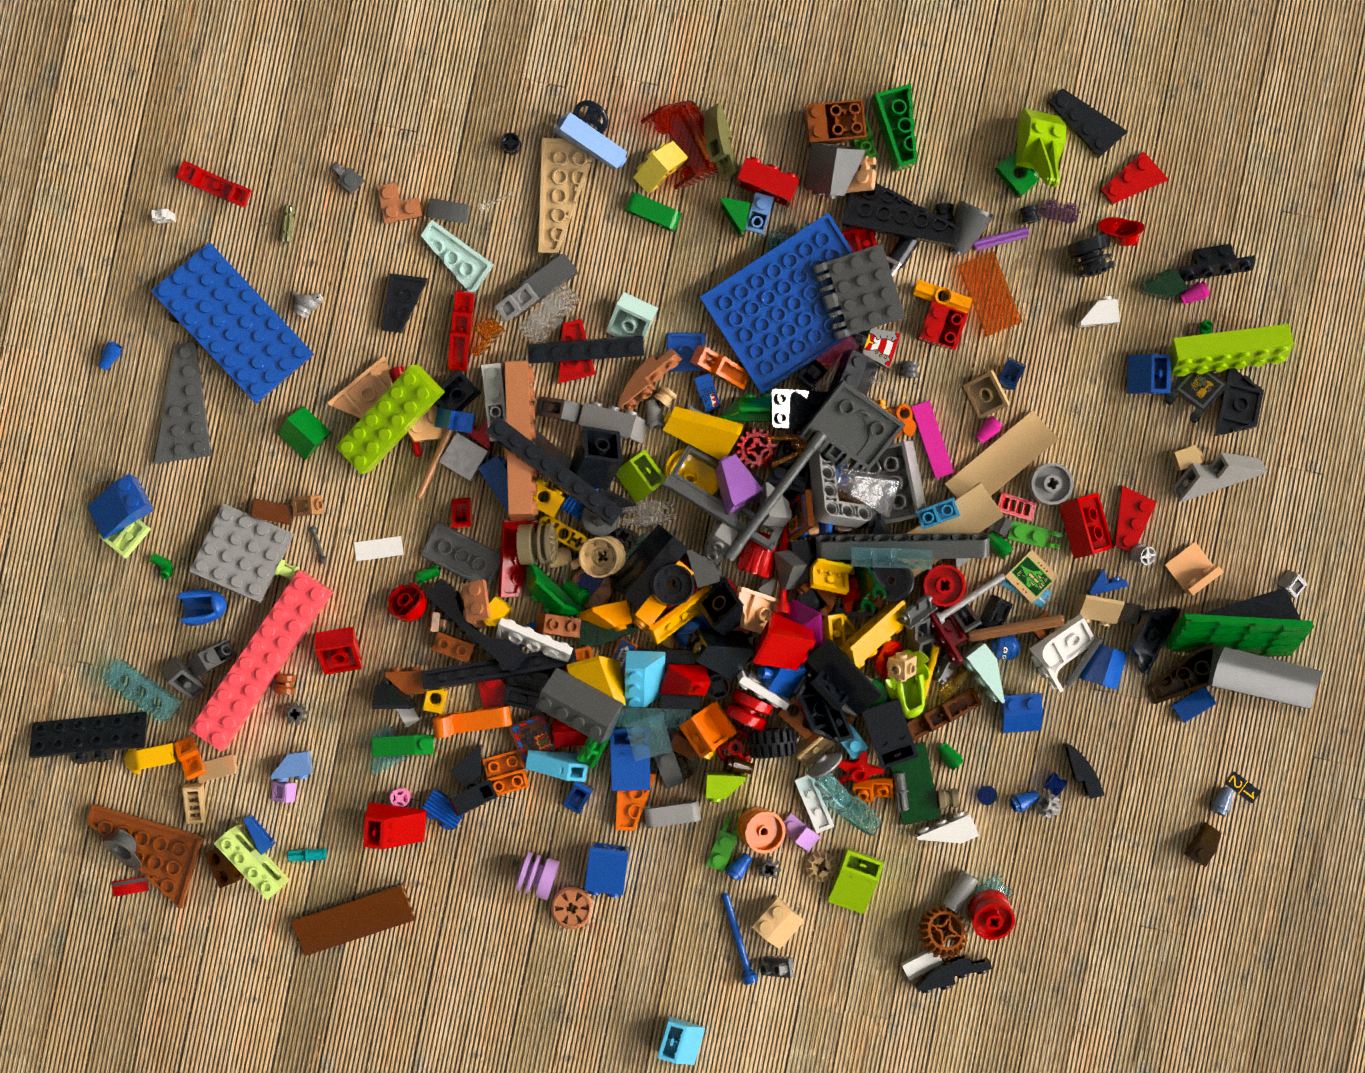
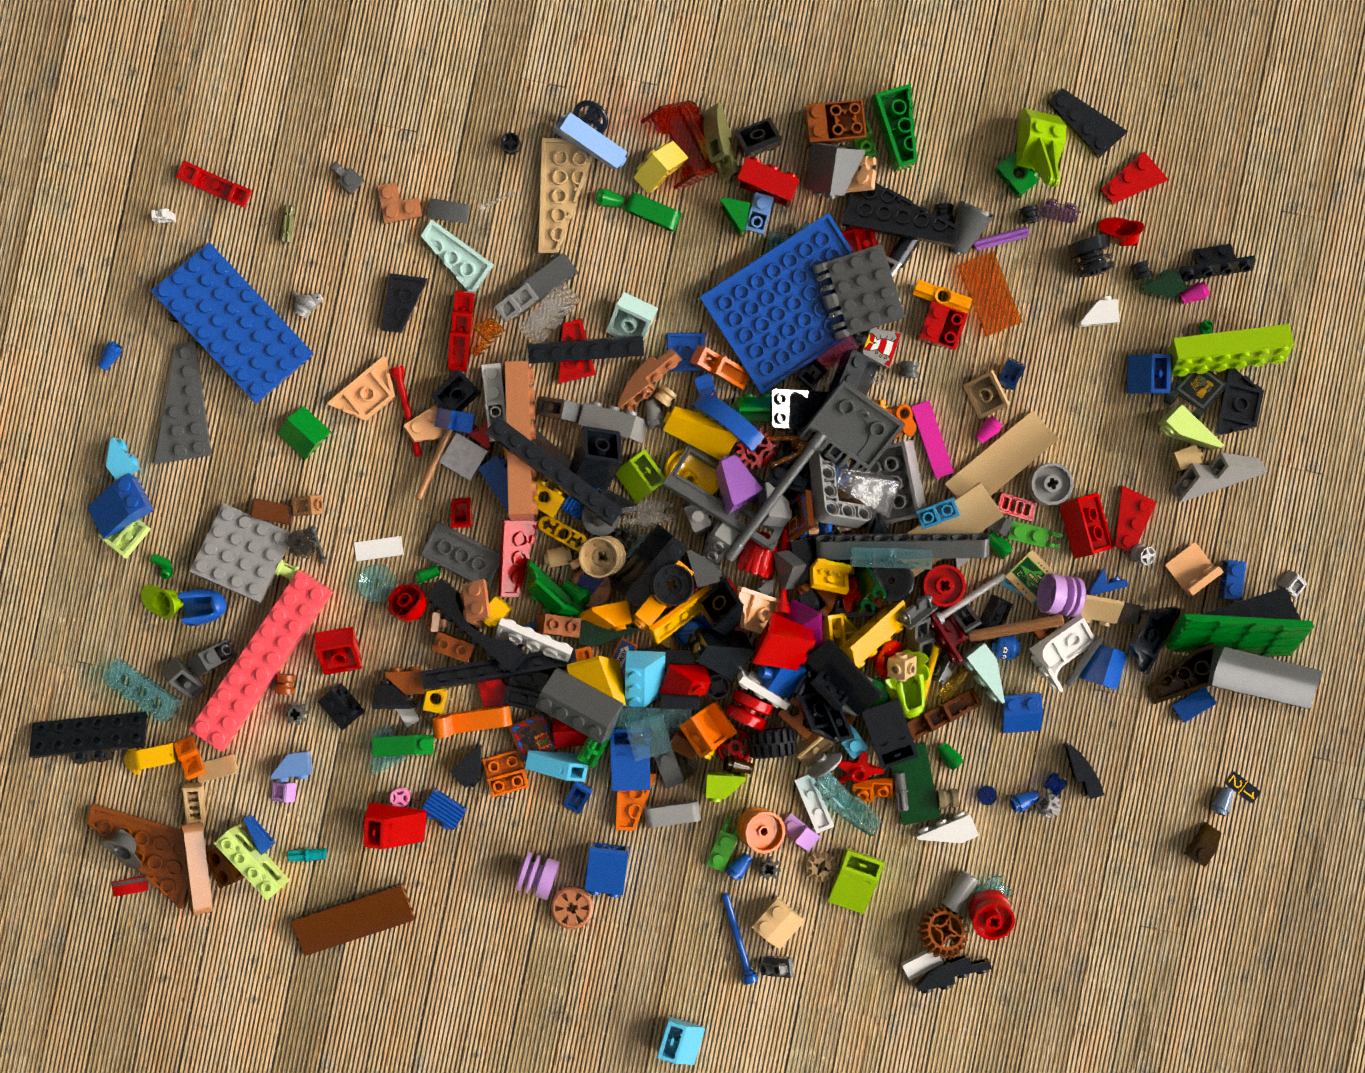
(119, 459): none -> medium azure slope
(161, 601): none -> lime piece
(196, 868): none -> beam
(302, 543): none -> clear smoke brick
(341, 706): none -> black bracket
(367, 585): none -> clear light blue dish
(390, 419): lime brick -> none
(473, 798): black slope -> none
(542, 543): dark tan wheel -> none
(607, 198): none -> green cone
(698, 519): none -> light grey torso
(729, 420): none -> blue slope
(758, 138): none -> black slope
(1061, 595): none -> lavender wheel
(1141, 270): none -> black wheel
(1184, 426): none -> yellowish green slope
(1232, 579): none -> blue brick

